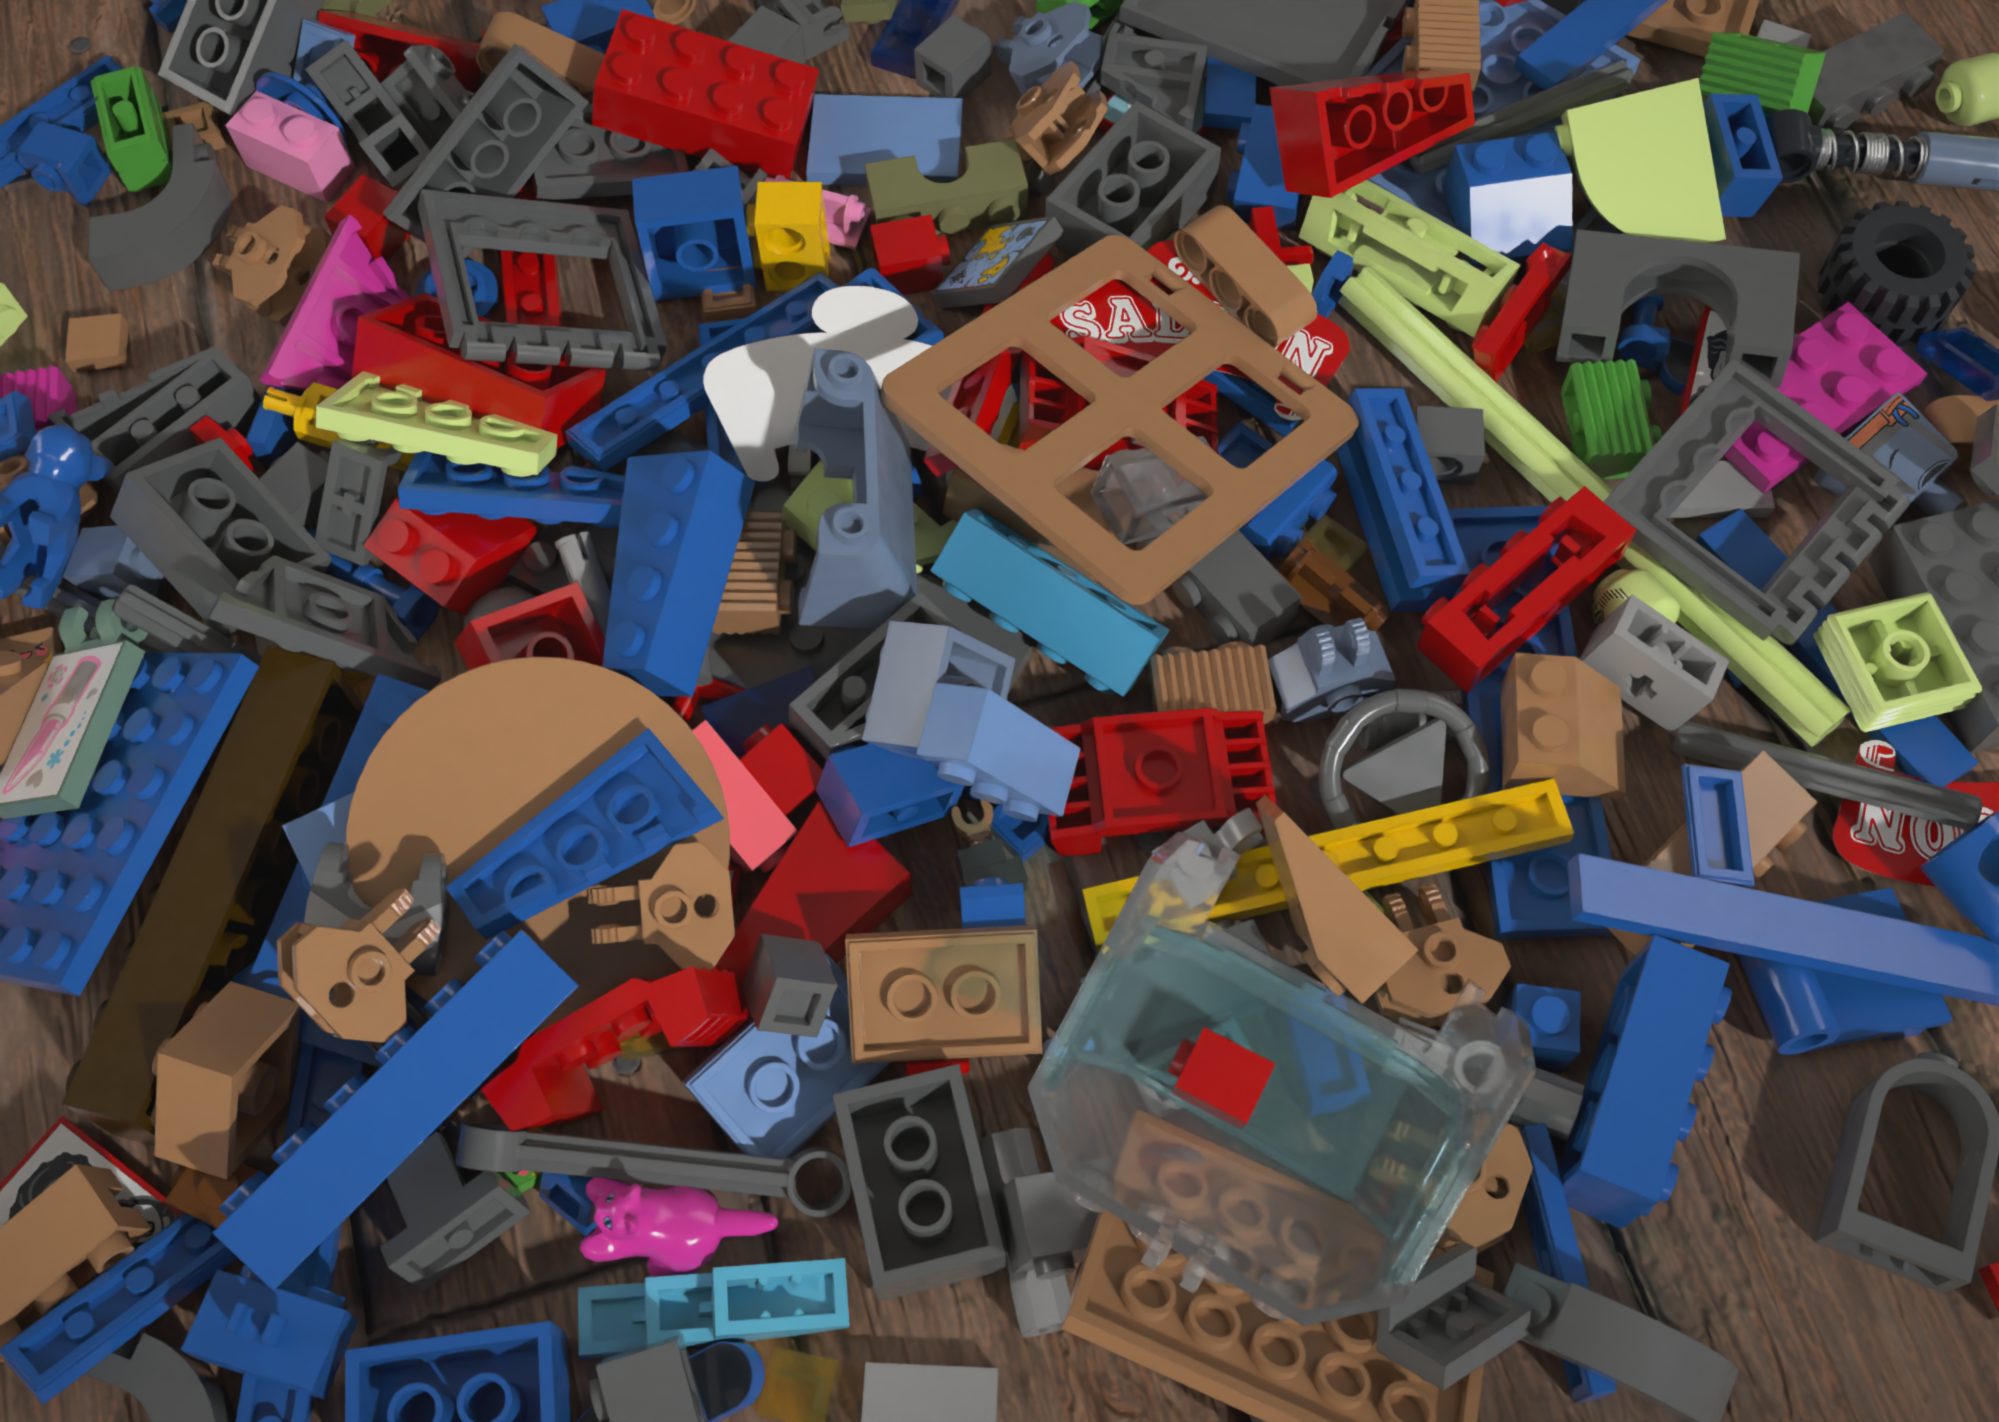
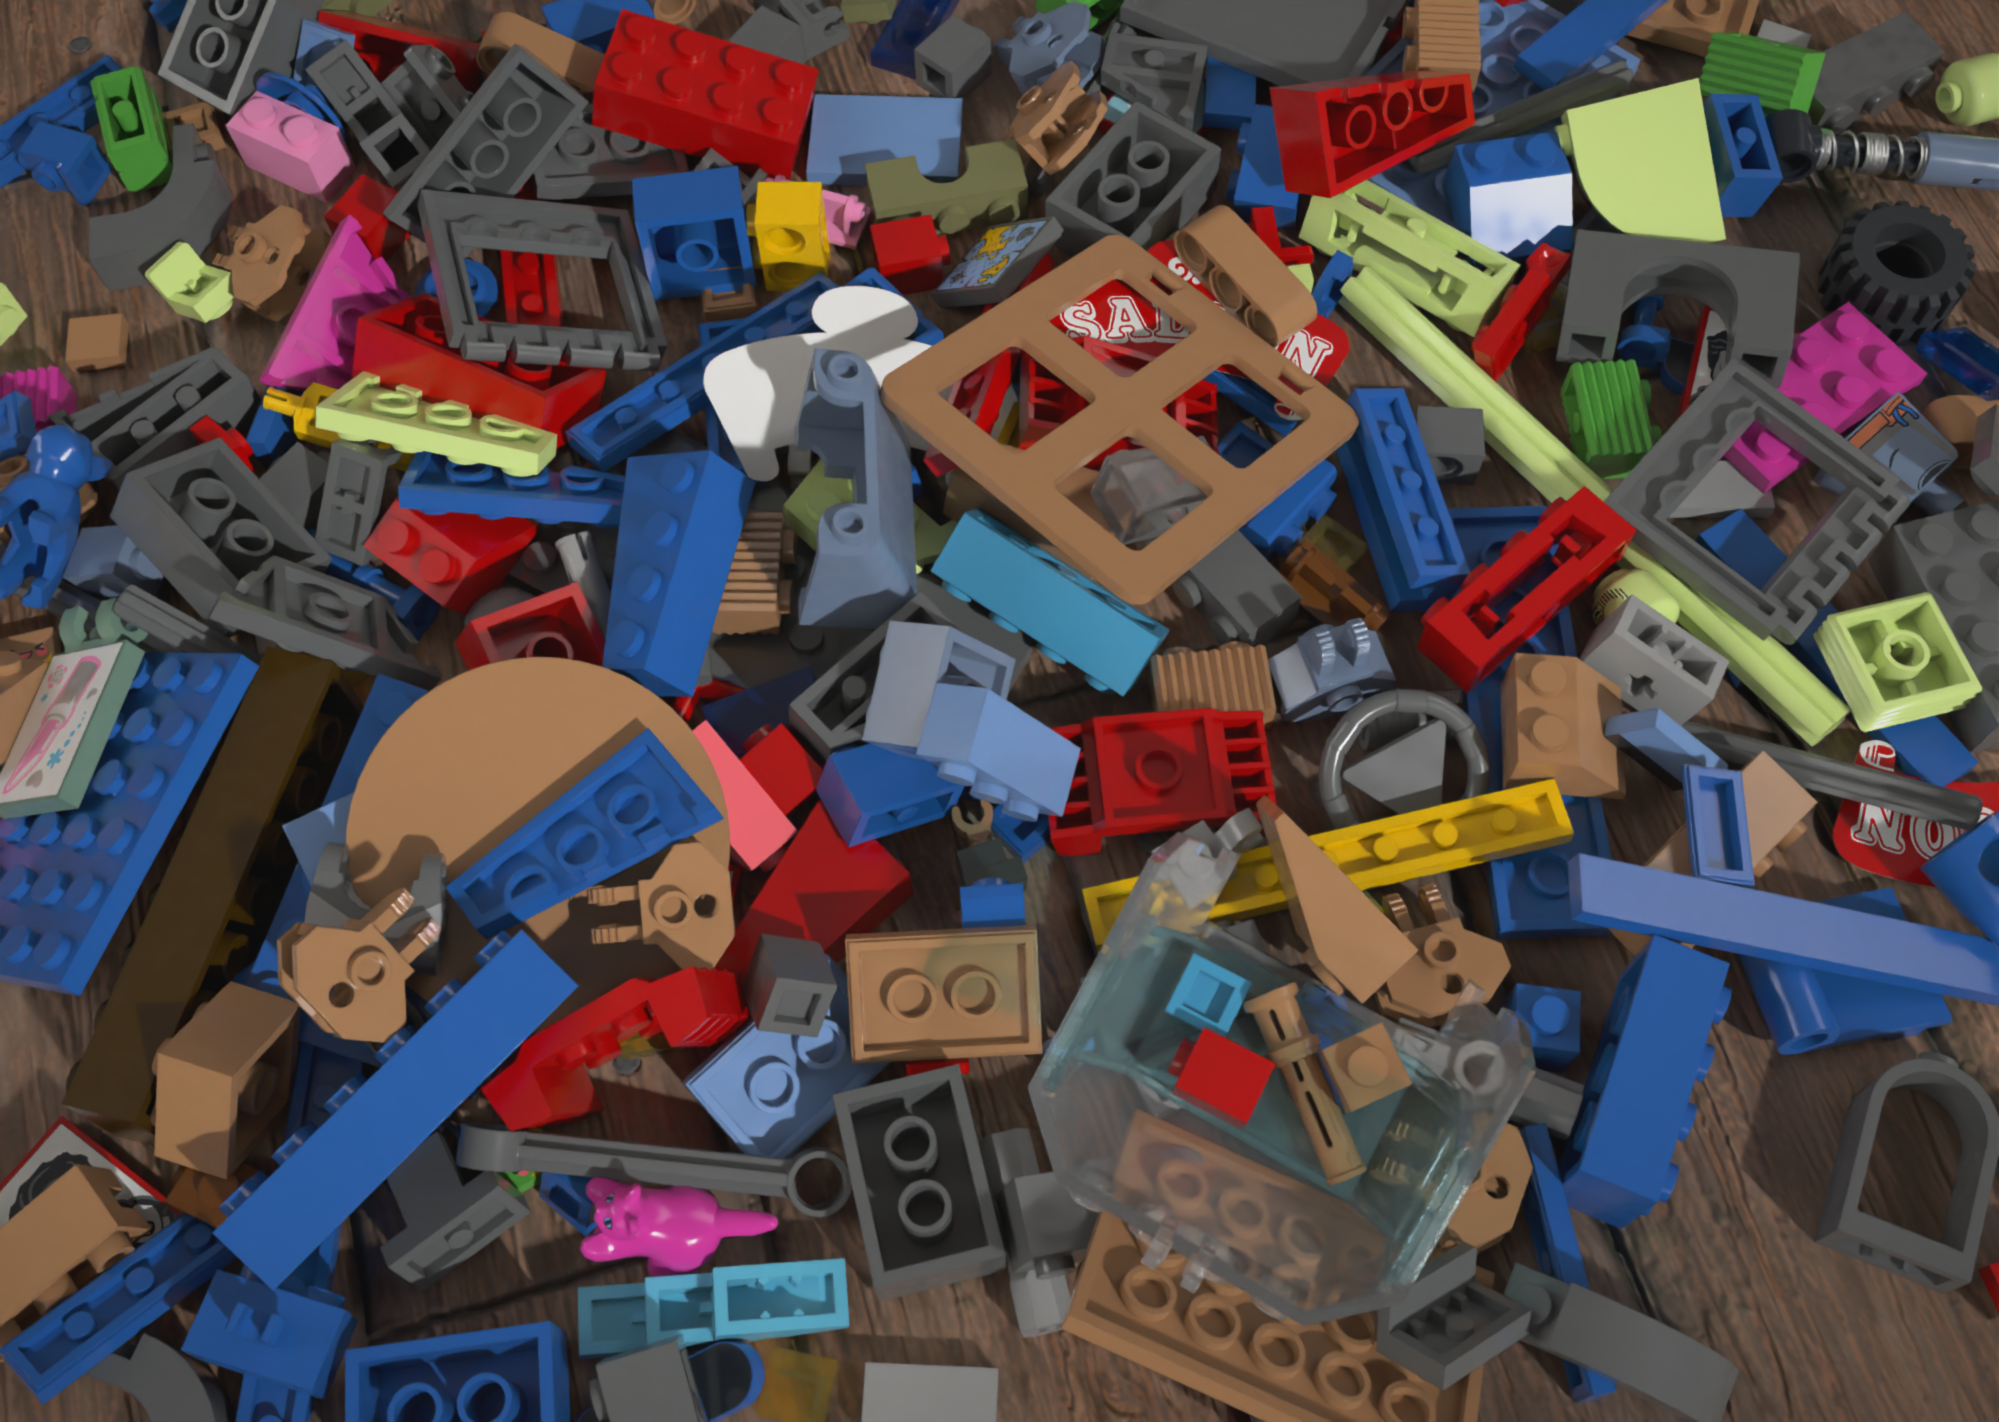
(191, 285): none -> yellowish green bracket
(1208, 996): none -> dark azure plate
(1294, 1052): none -> medium nougat pin
(1363, 1068): none -> medium nougat brick
(1659, 745): none -> medium blue tile

